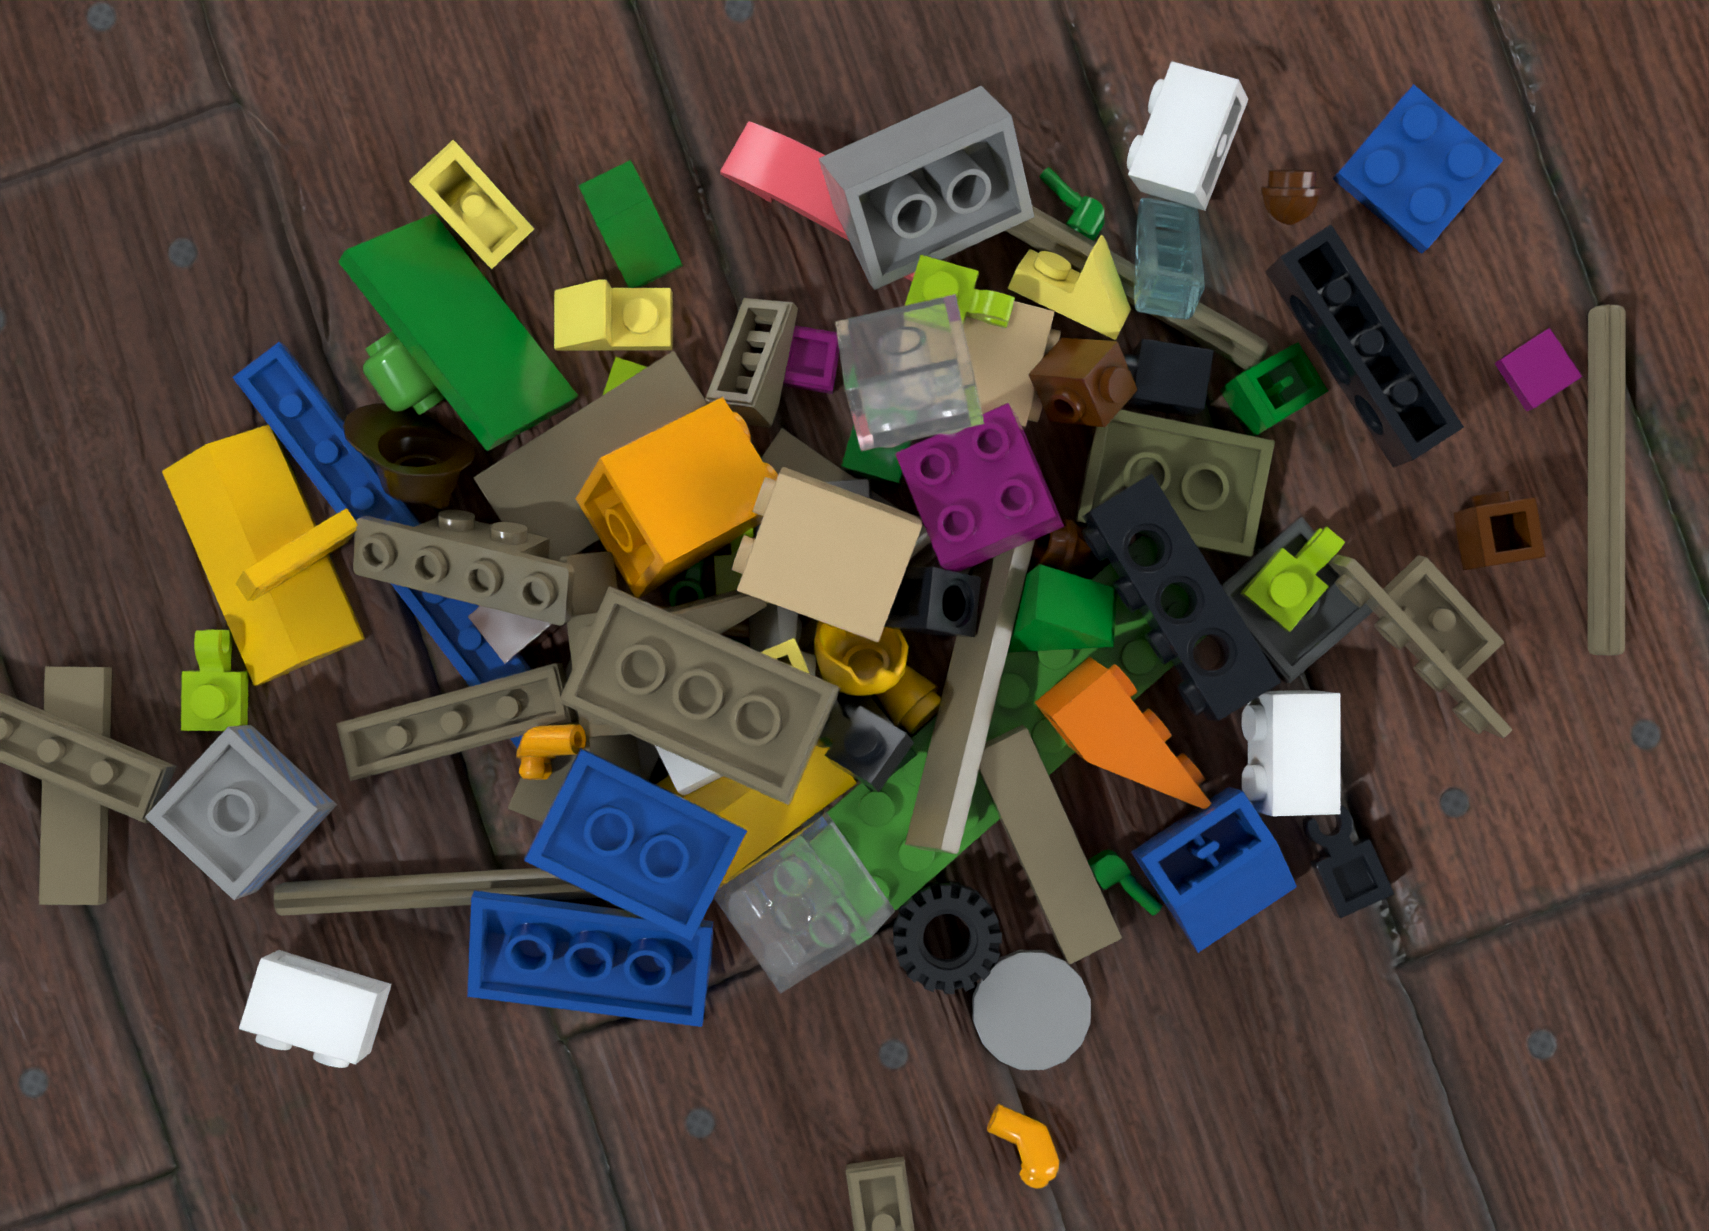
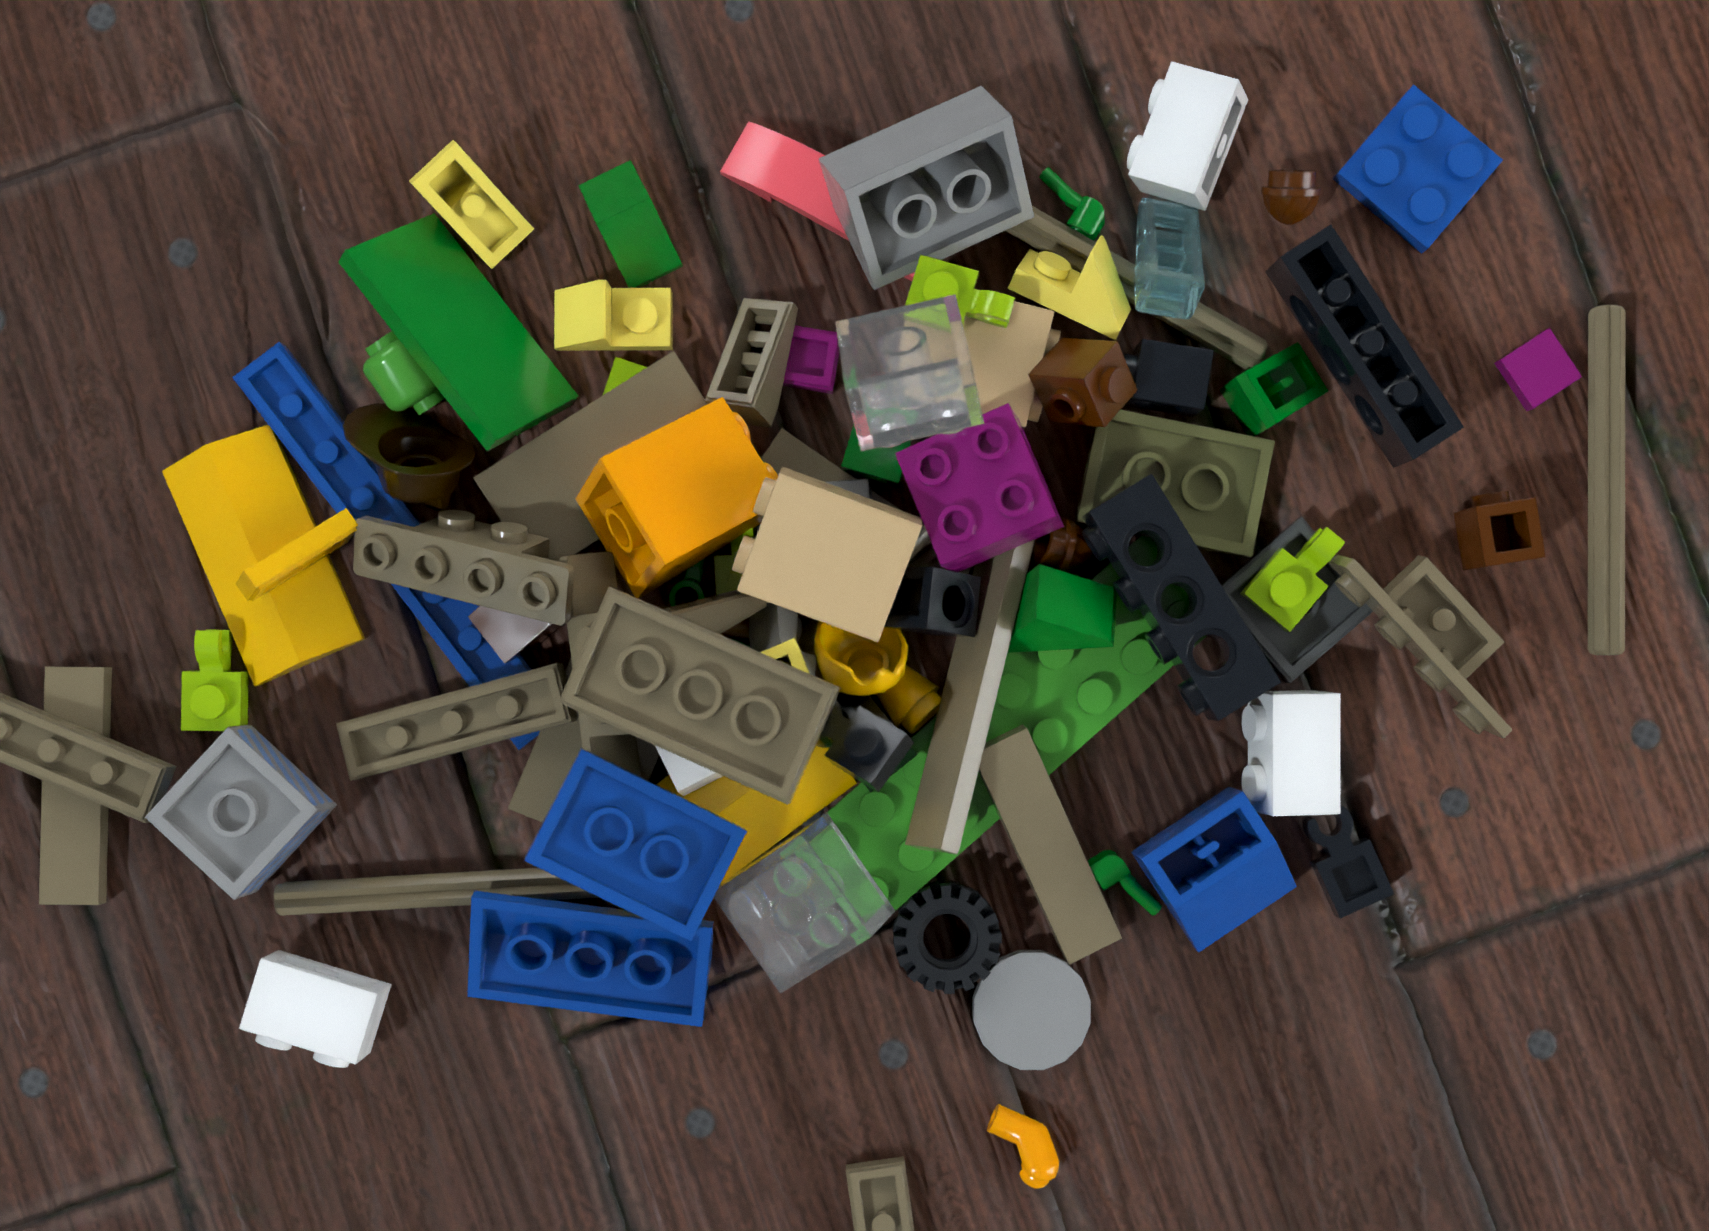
(545, 743): light orange arm -> none
(1108, 730): orange slope -> none

